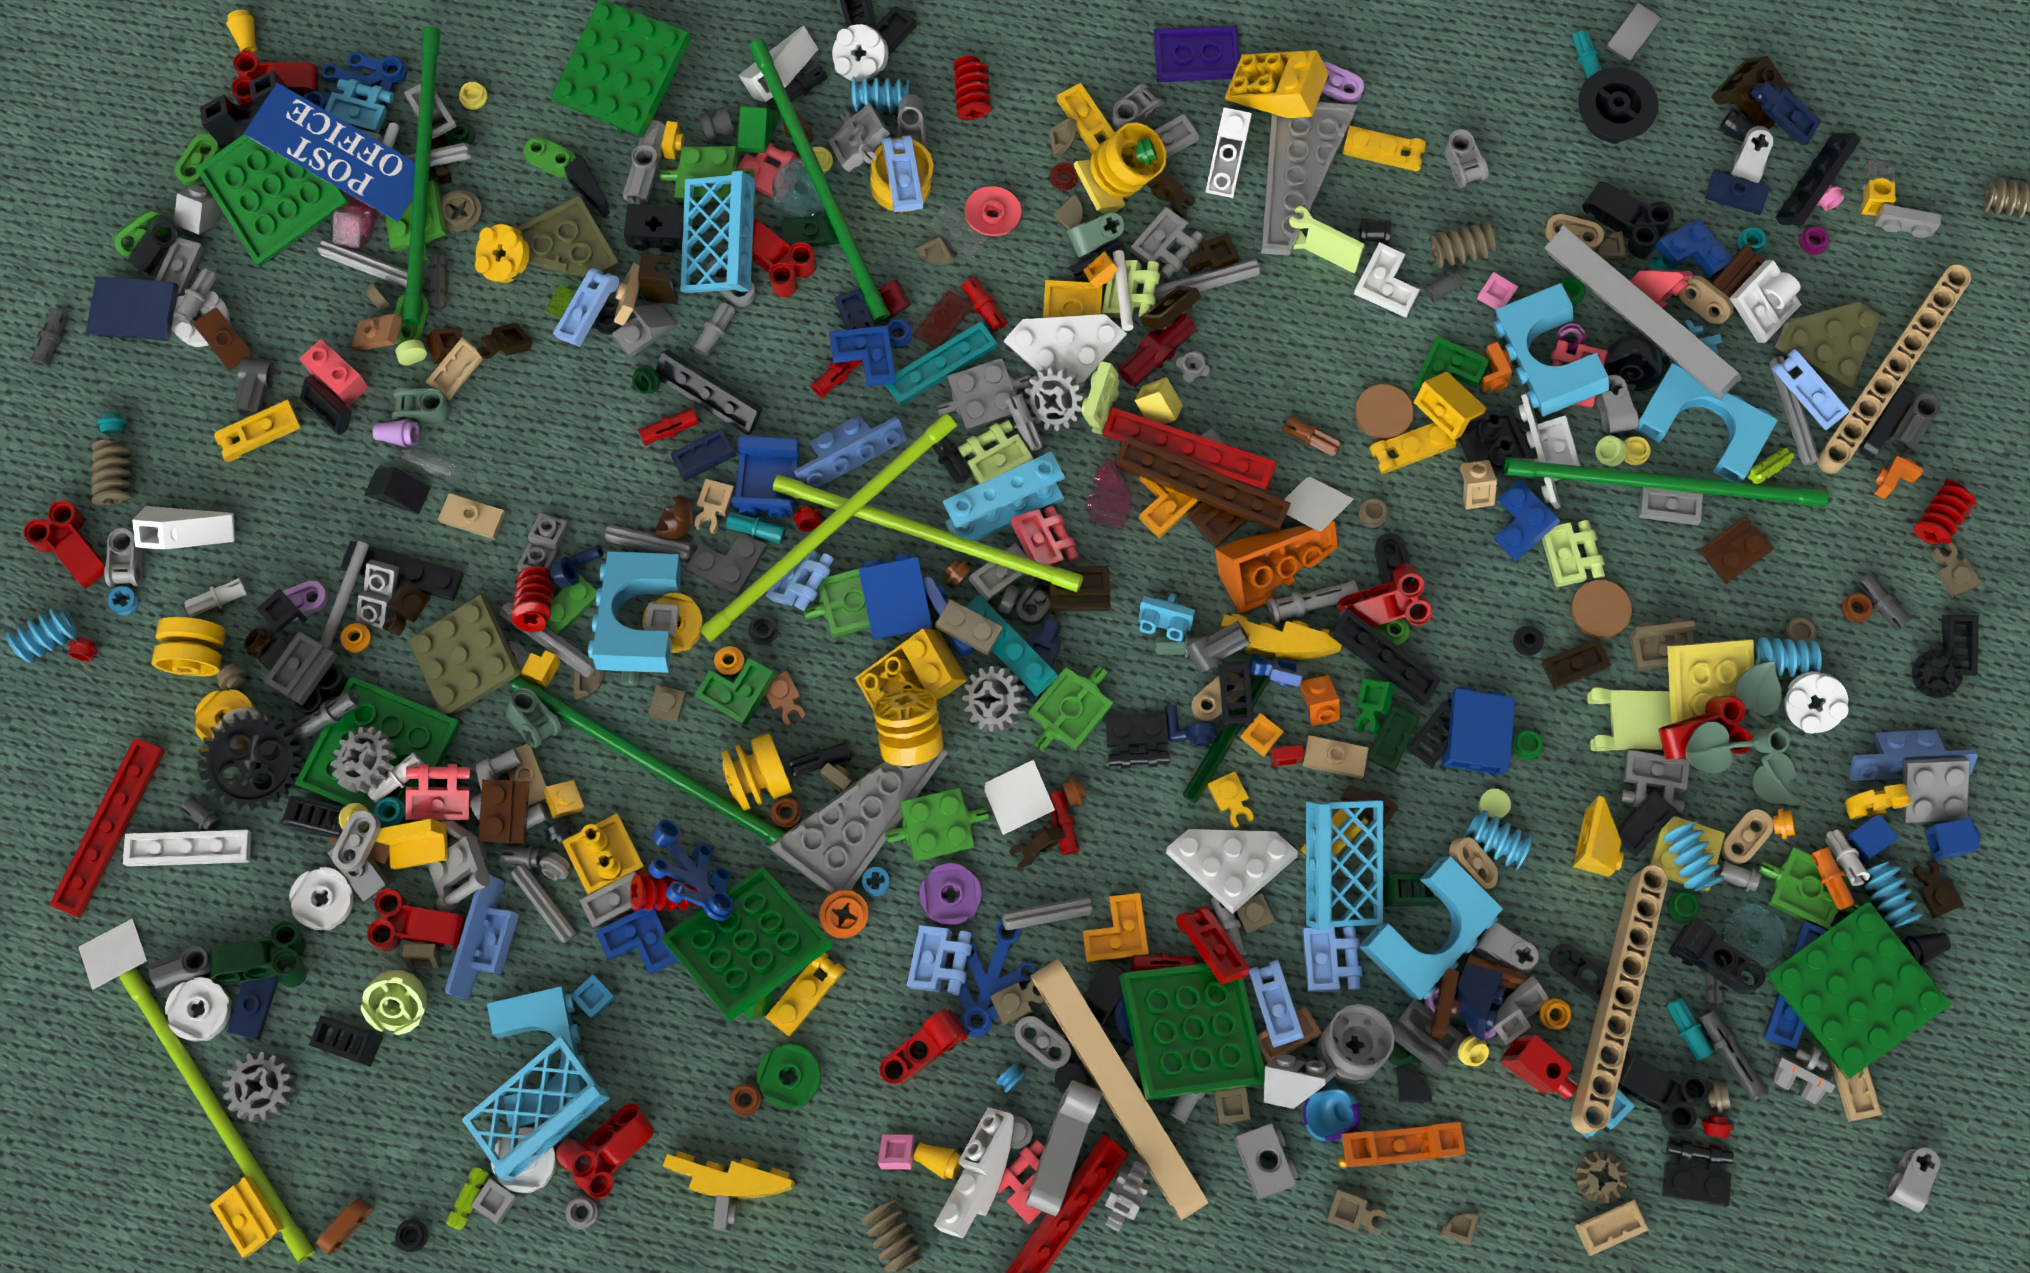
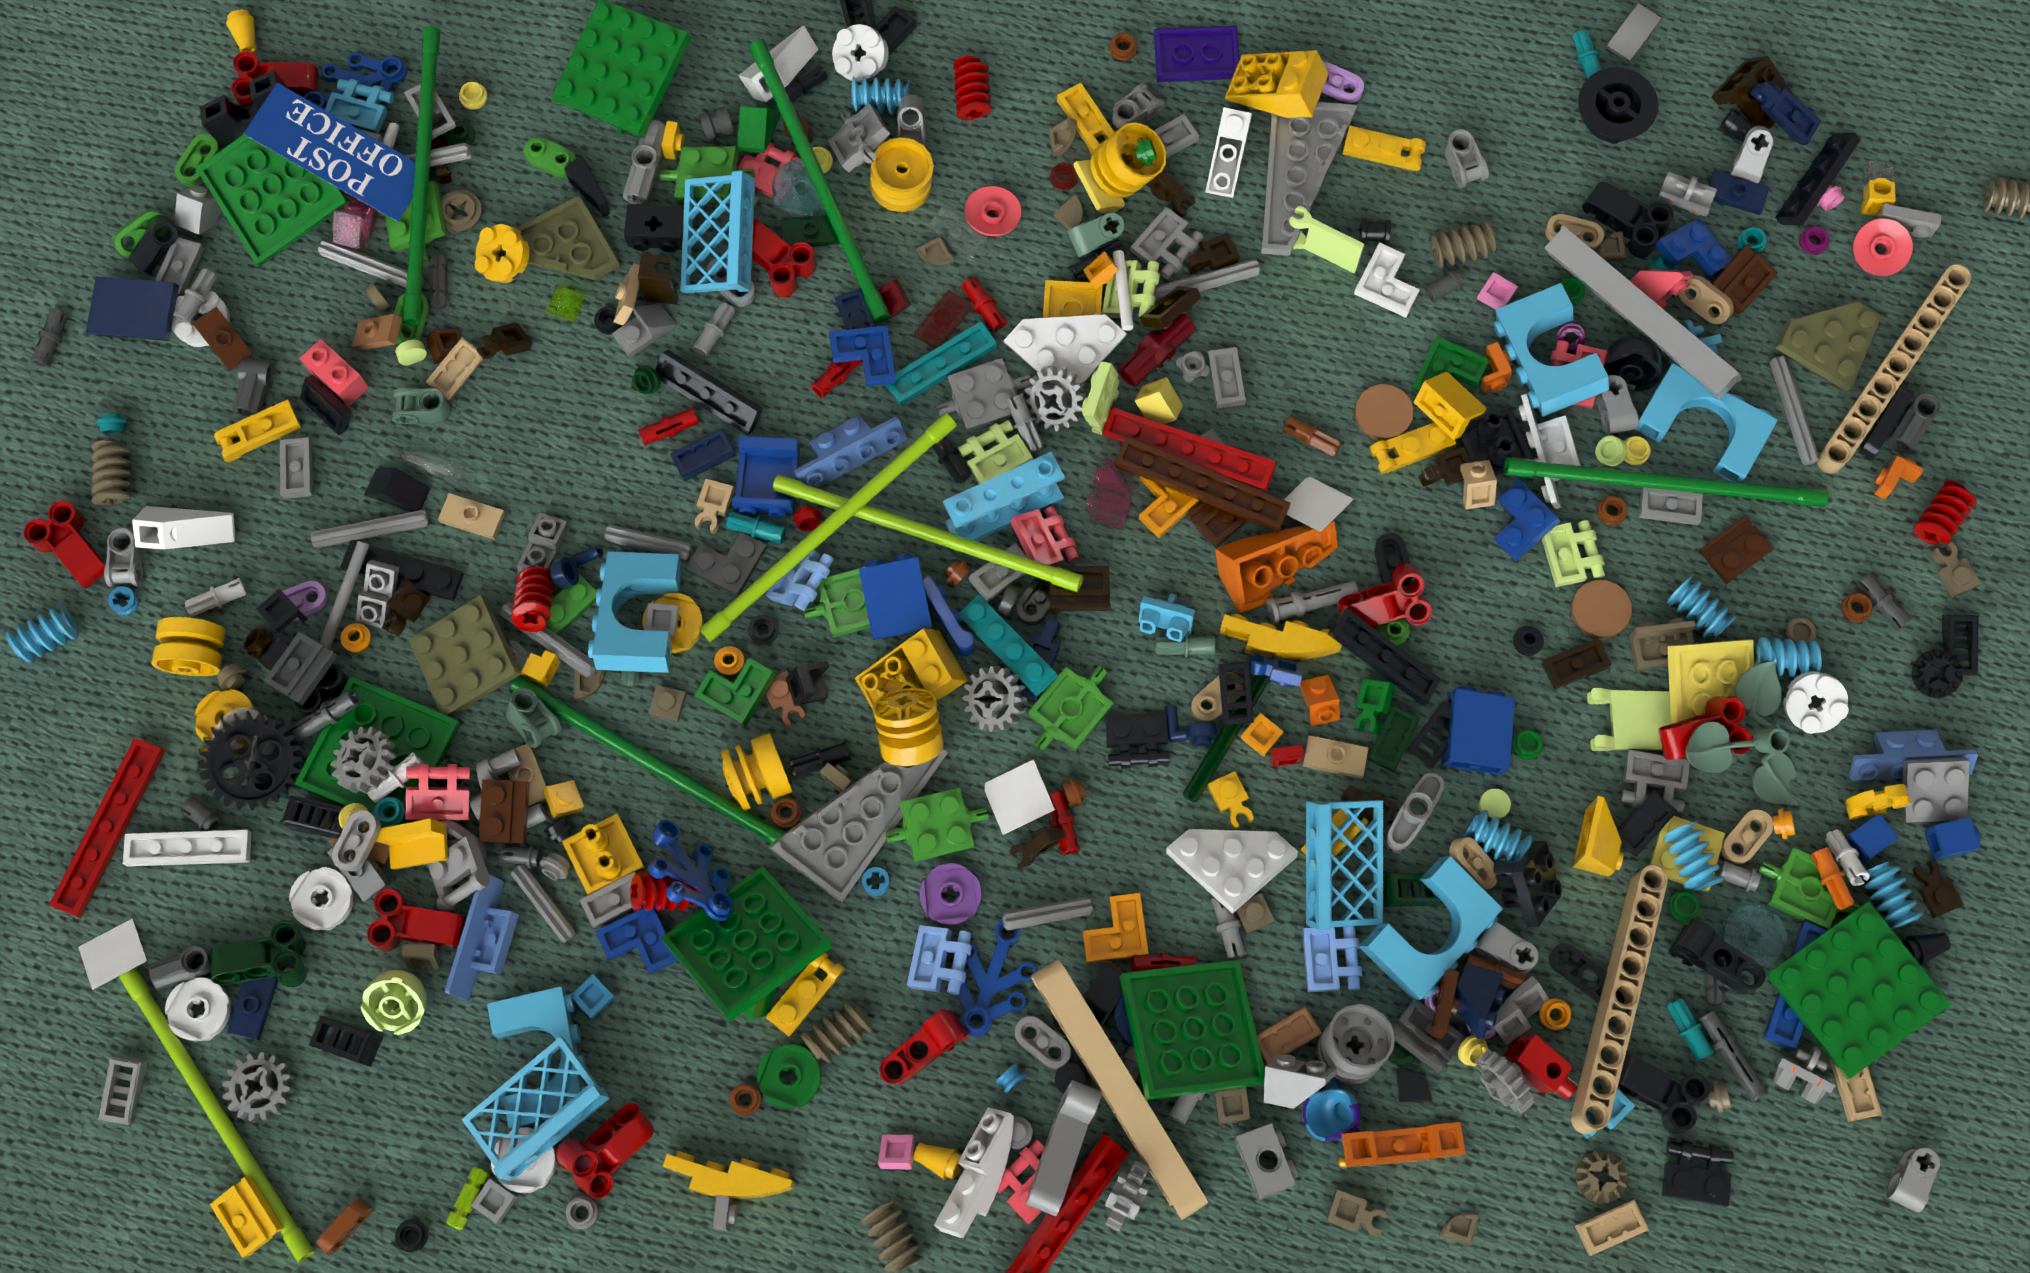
(82, 649): red plate -> none
(113, 1074): none -> light grey slope
(296, 468): none -> light grey plate
(369, 529): none -> light grey axle
(397, 432): lavender cone -> none
(585, 306): light blue plate -> none
(676, 520): reddish brown hair -> none
(807, 683): none -> black panel
(837, 1032): none -> dark tan piece
(848, 925): orange gear -> none
(899, 325): blue plate -> none
(902, 174): light blue plate -> none
(969, 627): dark tan plate -> none
(1014, 1003): dark tan plate -> none
(1126, 40): none -> dark orange plate
(1212, 649): dark grey piece -> none
(1213, 944): red plate -> none
(1226, 377): none -> light grey plate
(1276, 1004): light blue plate -> none
(1373, 513): dark tan plate -> none
(1406, 823): none -> light grey connector
(1447, 468): none -> dark brown plate
(1505, 1081): none -> light grey gear
(1534, 882): none -> black plate
(1613, 502): none -> dark orange plate
(1687, 194): none -> light grey hips
(1701, 609): none -> medium azure piece
(1717, 1126): red plate -> none
(1766, 300): white plate -> none
(1770, 465): lime axle -> none
(1811, 390): light blue plate -> none
(1895, 240): none -> coral dish

